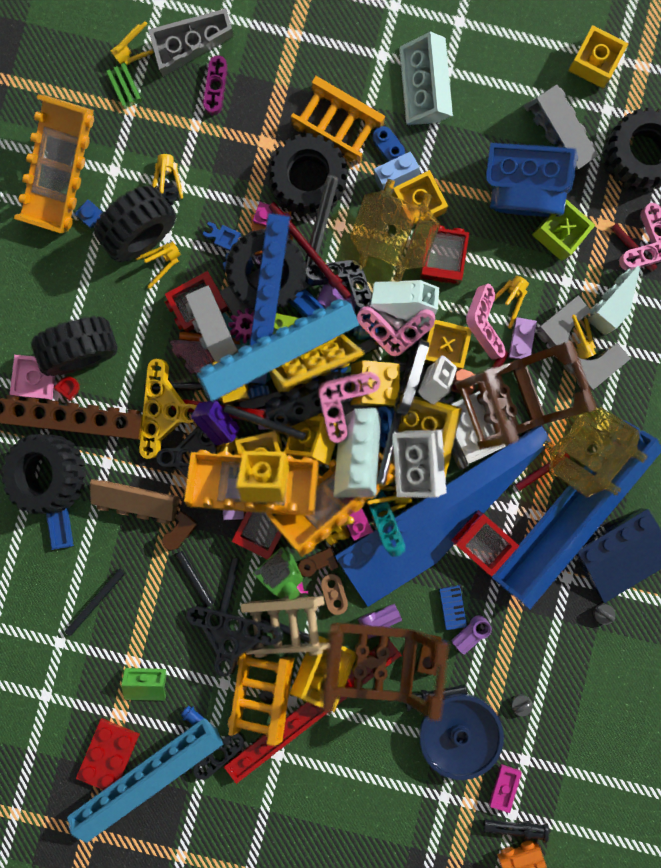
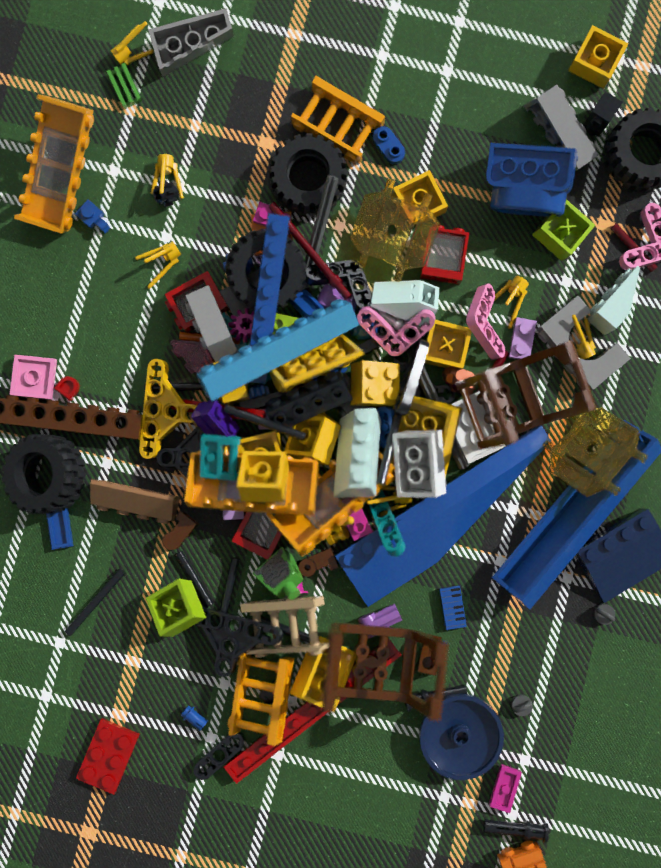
(74, 345): black tyre -> none
(134, 223): black tyre -> none
(144, 684): bright green panel -> none
(144, 781): dark azure brick -> none
(175, 608): none -> lime brick
(211, 77): magenta beam -> none
(212, 457): none -> teal plate
(224, 237): blue plate -> none
(334, 593): medium nougat plate -> none
(335, 400): bright pink beam -> none
(398, 169): light blue brick -> none
(426, 79): light aqua slope -> none
(437, 380): white brick -> none
(470, 636): medium lavender piece -> none
(485, 543): window -> none
(534, 476): dark red bar -> none
(602, 114): none -> black brick

